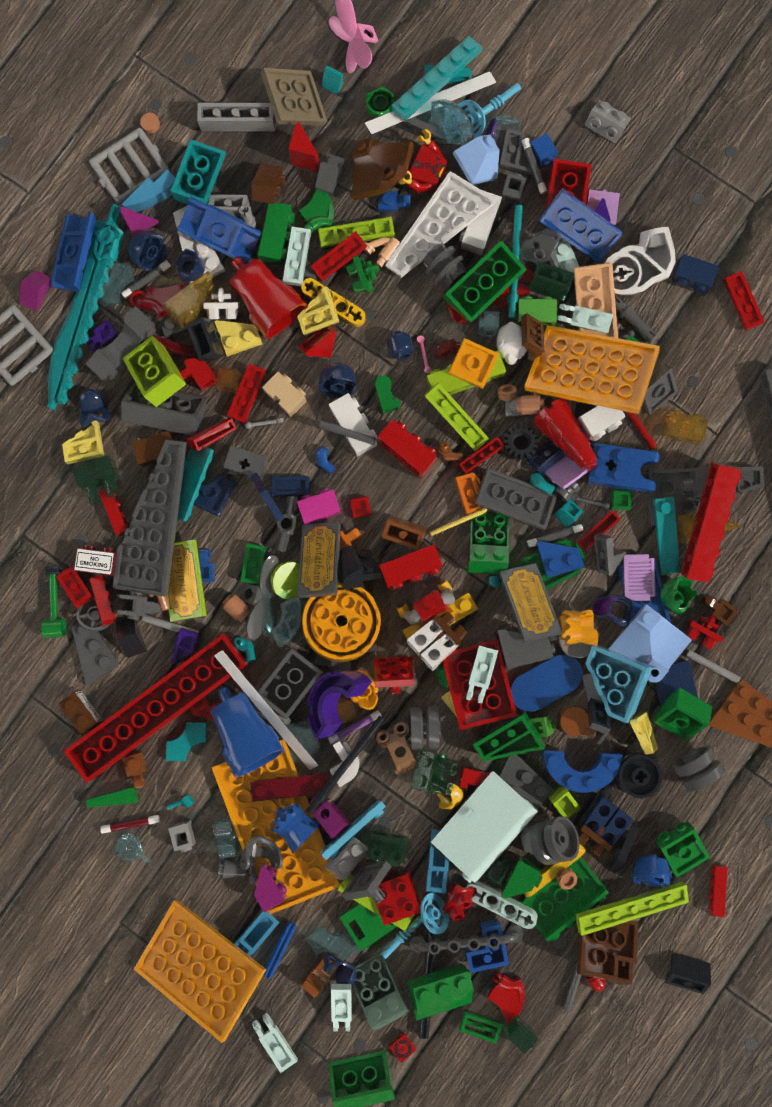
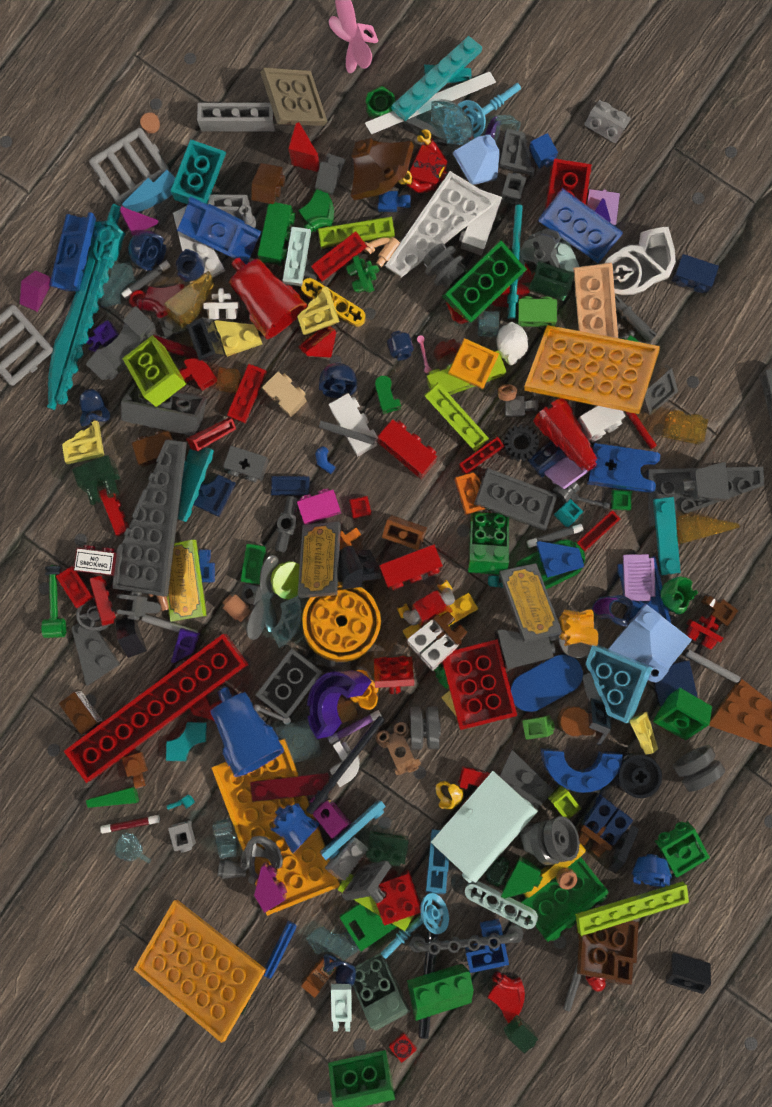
(246, 647): teal arm -> none
(248, 425): light grey hinge -> none
(256, 932): dark azure slope -> none
(266, 710): white sticker -> none
(267, 497): dark blue tile -> none
(275, 1044): light aqua hinge -> none
(332, 80): teal slope -> none
(430, 770): clear green brick -> none
(447, 454): dark orange arm -> none
(456, 522): light yellow axle -> none
(458, 900): red hips -> none
(467, 1014): green tile -> none
(482, 671): light aqua hinge -> none
(510, 739): green wedge -> none
(530, 404): nougat brick -> none
(532, 336): reddish brown bracket -> none
(534, 166): dark grey bar -> none
(540, 483): teal arm -> none
(587, 318): light aqua hinge -> none
(606, 555): dark grey slope -> none
(711, 522): red brick -> none
(717, 892): red piece -> none
(743, 301): red plate -> none

